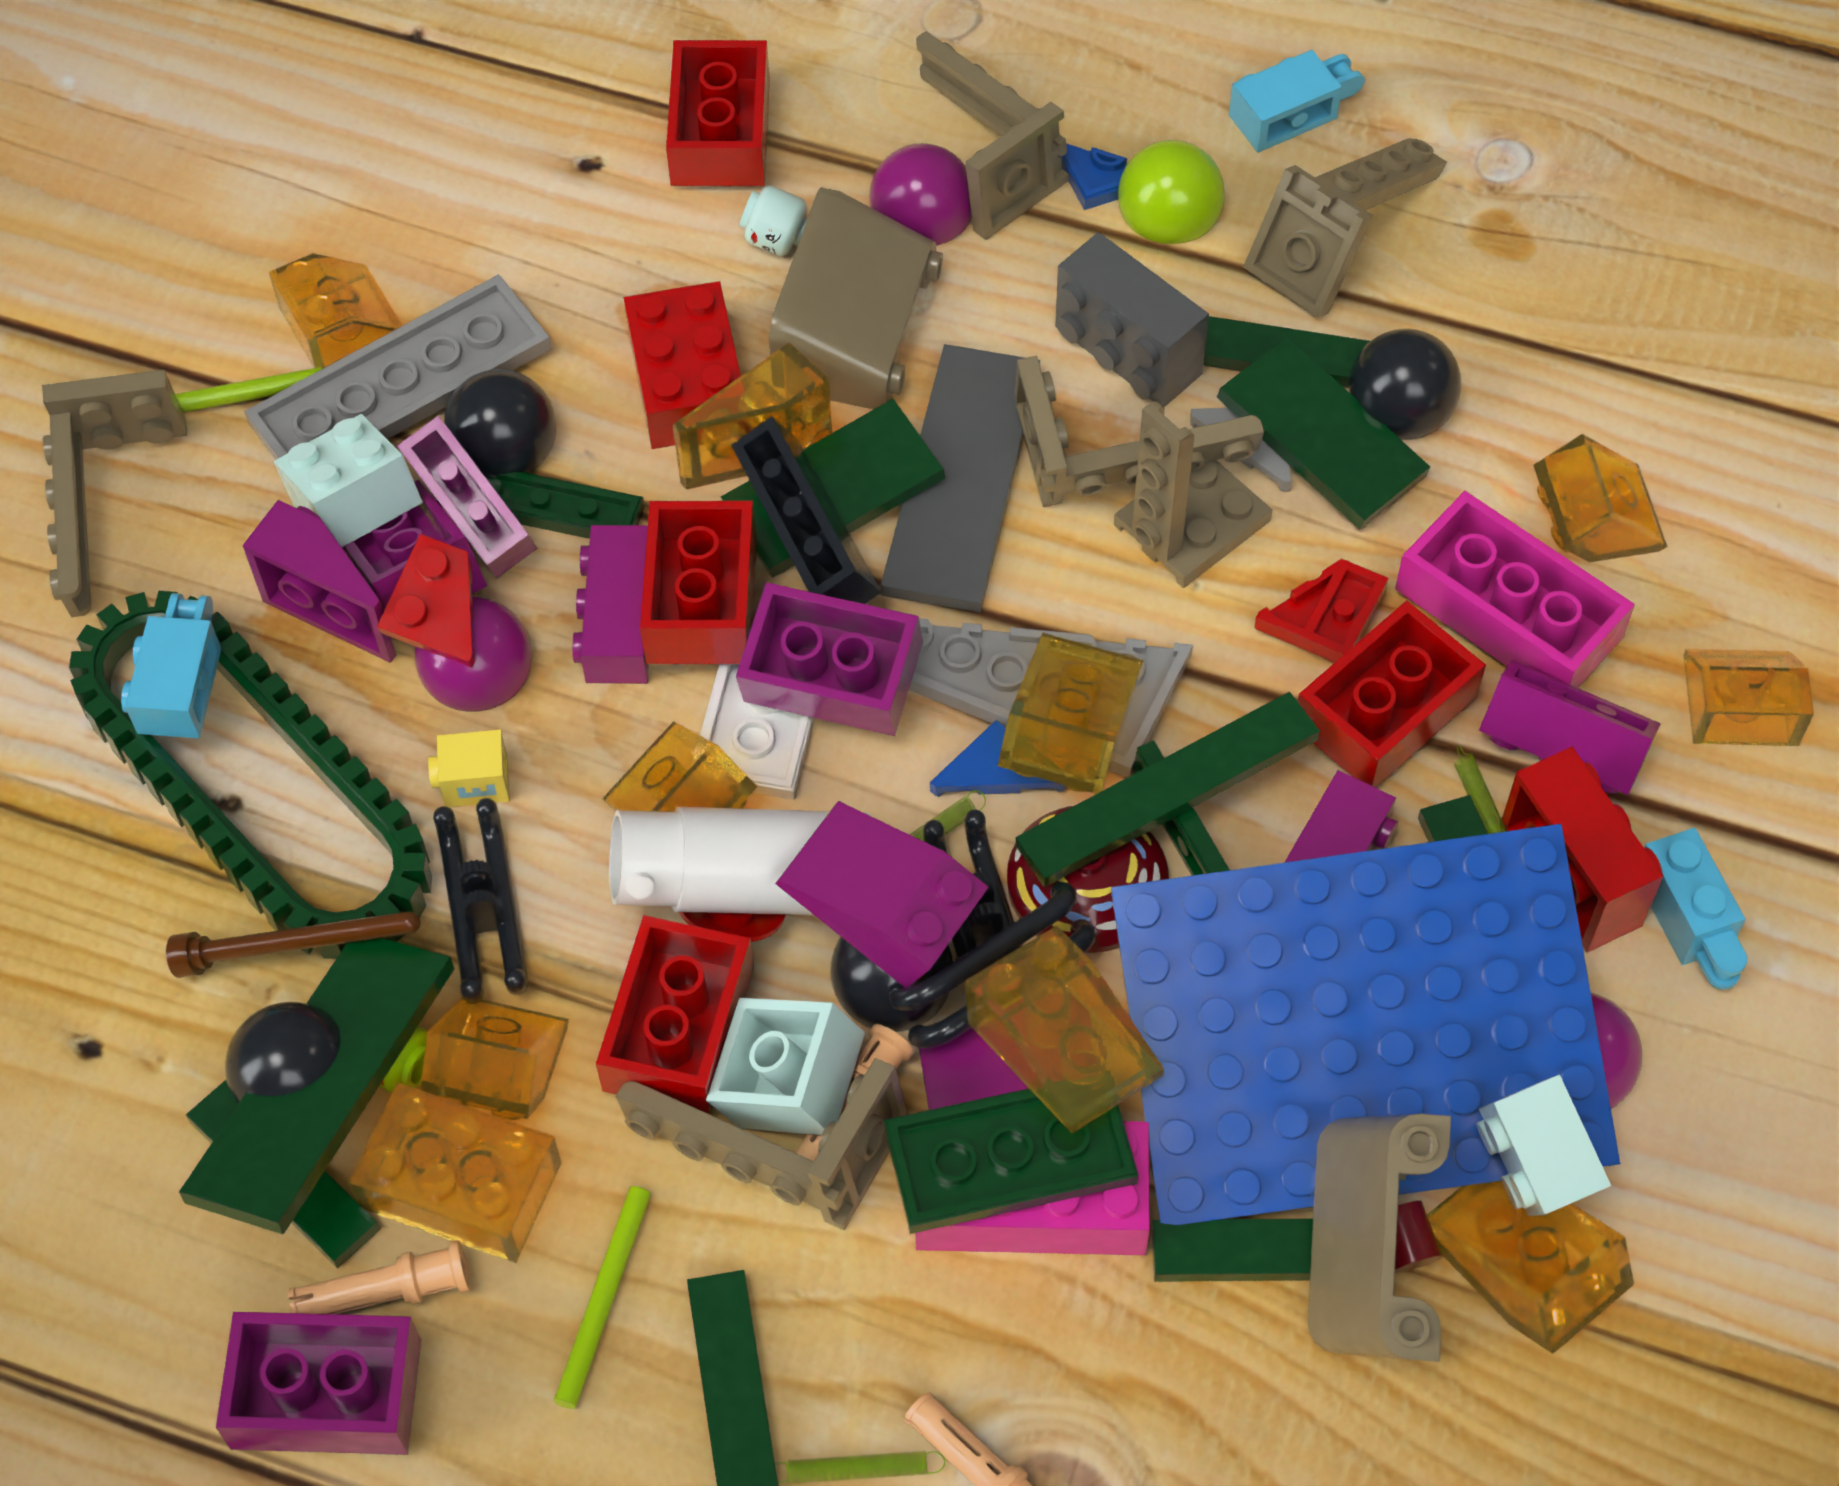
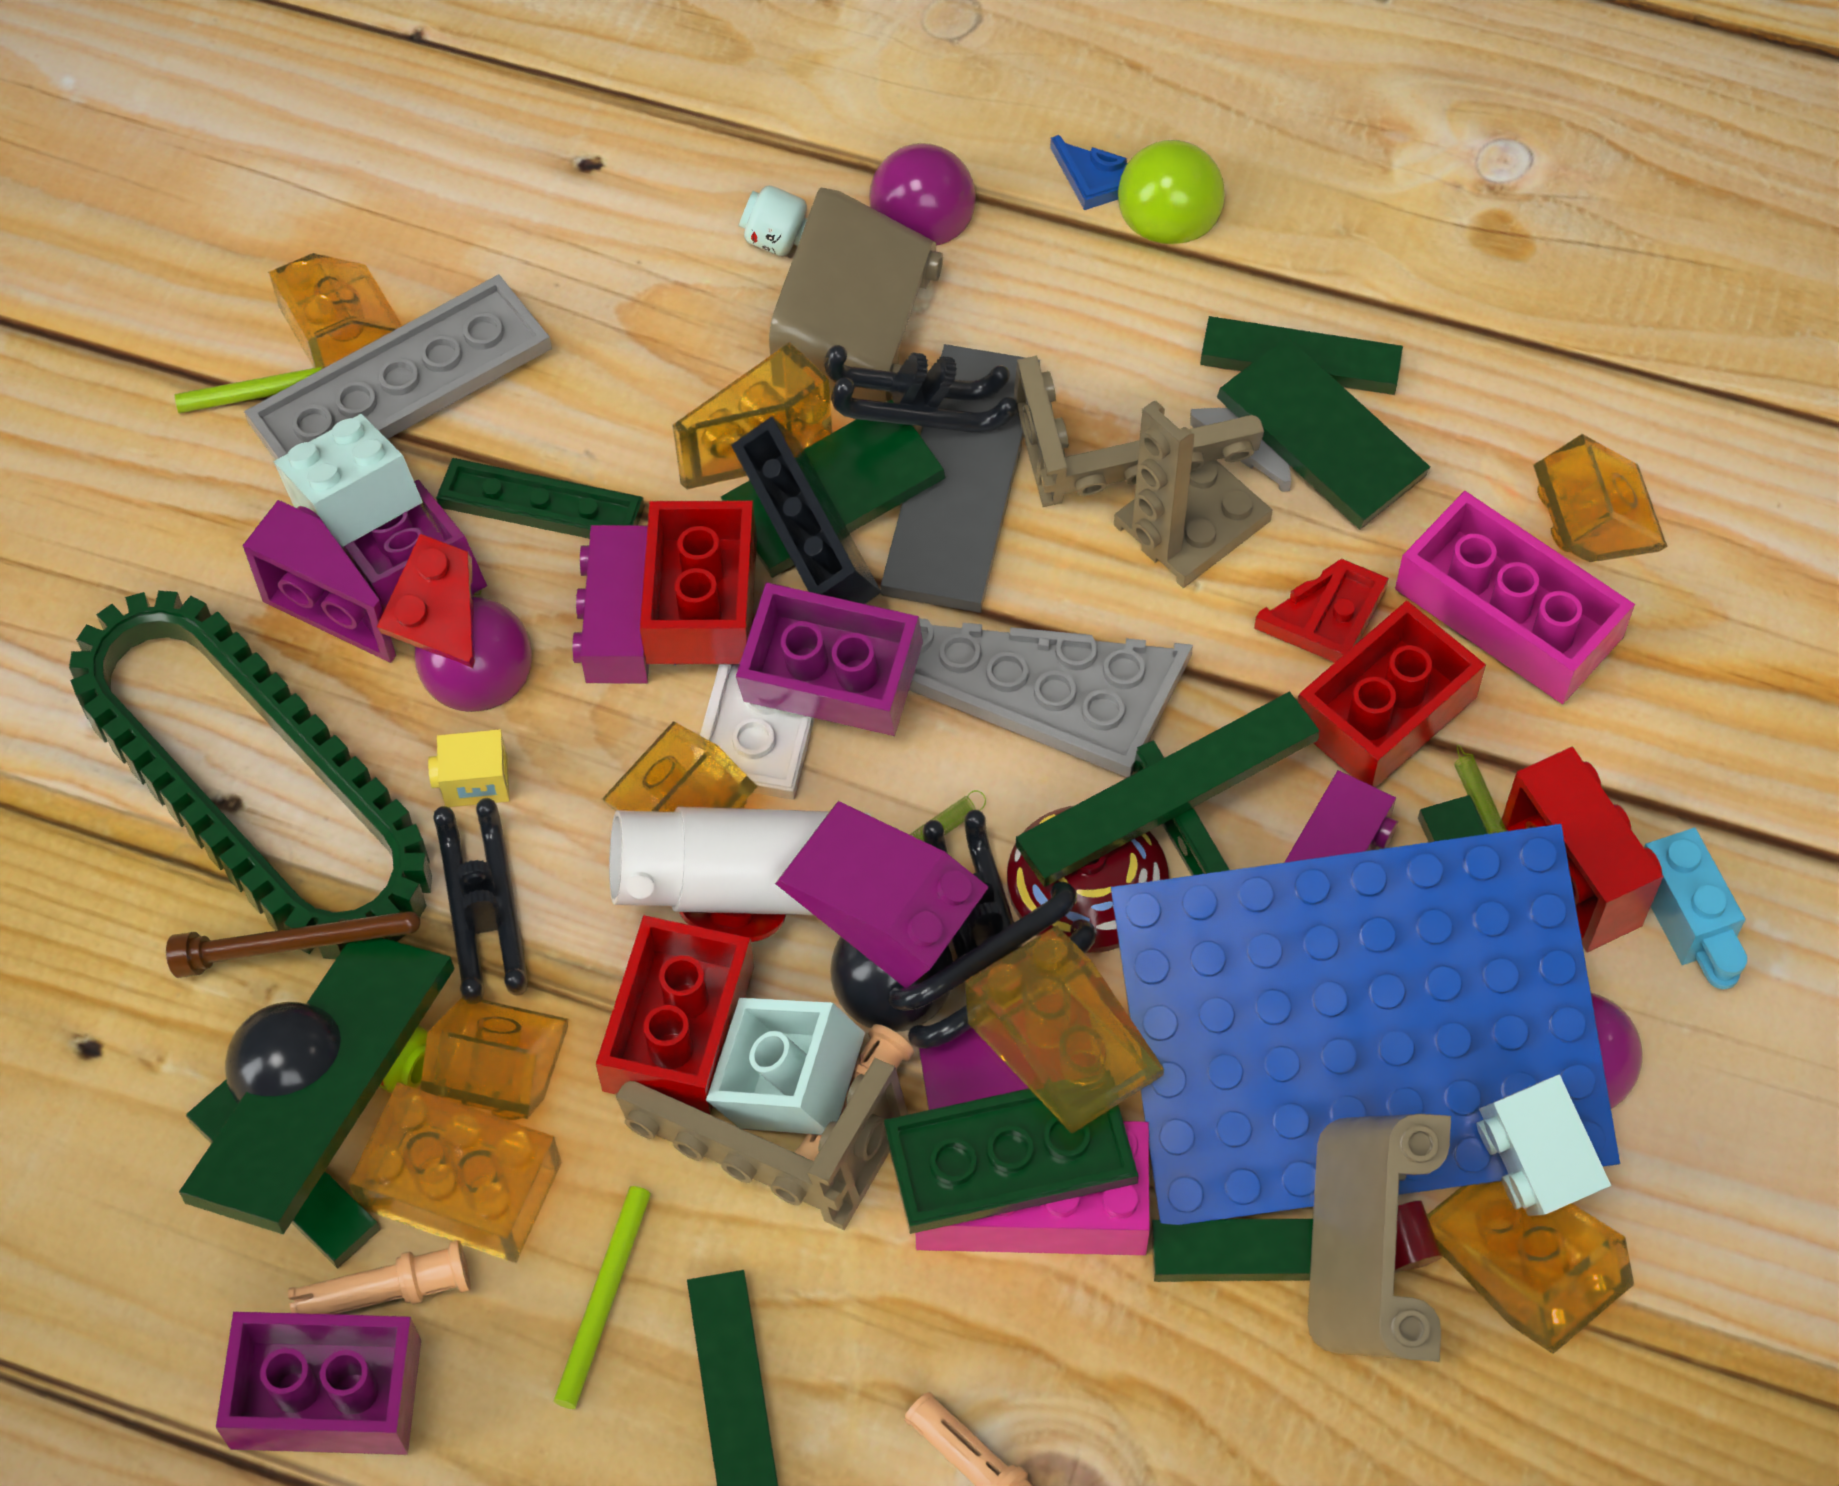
(100, 416): dark tan bracket -> none
(173, 670): medium azure brick -> none
(467, 497): brick -> none
(502, 421): black piece -> none
(679, 352): red brick -> none
(718, 113): red brick -> none
(859, 1465): lime piece -> none
(918, 393): none -> black piece
(978, 769): blue tile -> none
(1017, 166): dark tan bracket -> none
(1069, 714): clear yellow slope -> none
(1130, 320): dark grey brick -> none
(1291, 97): medium azure brick -> none
(1322, 220): dark tan bracket -> none
(1407, 382): black piece -> none
(1550, 716): magenta brick -> none
(1747, 697): clear yellow slope -> none

